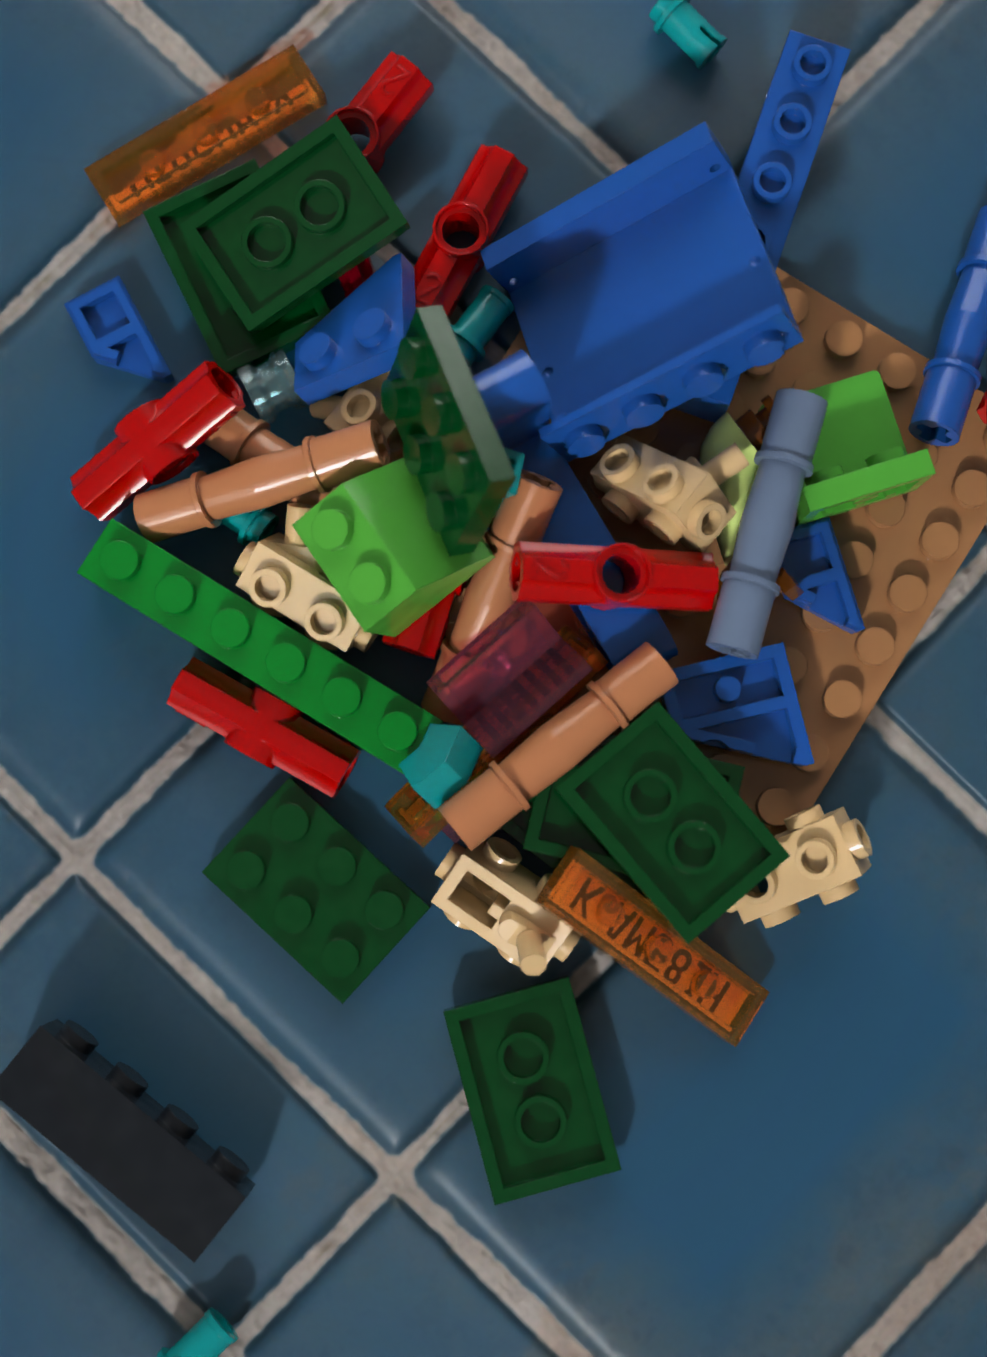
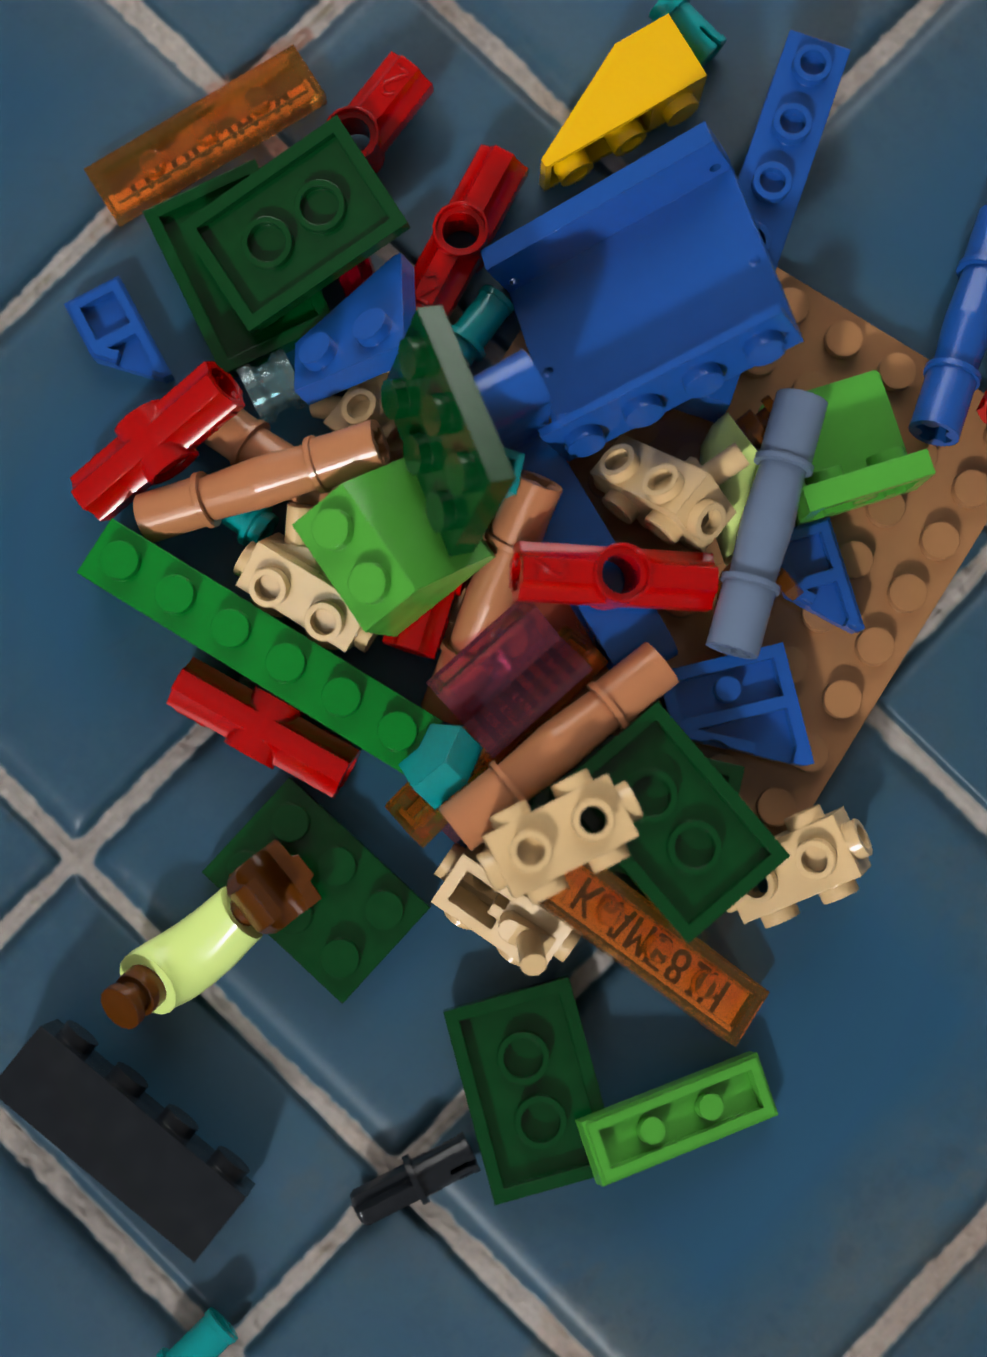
(211, 940): none -> piece
(414, 1180): none -> black axle
(539, 846): none -> tan brick
(637, 88): none -> yellow slope
(676, 1118): none -> bright green tile

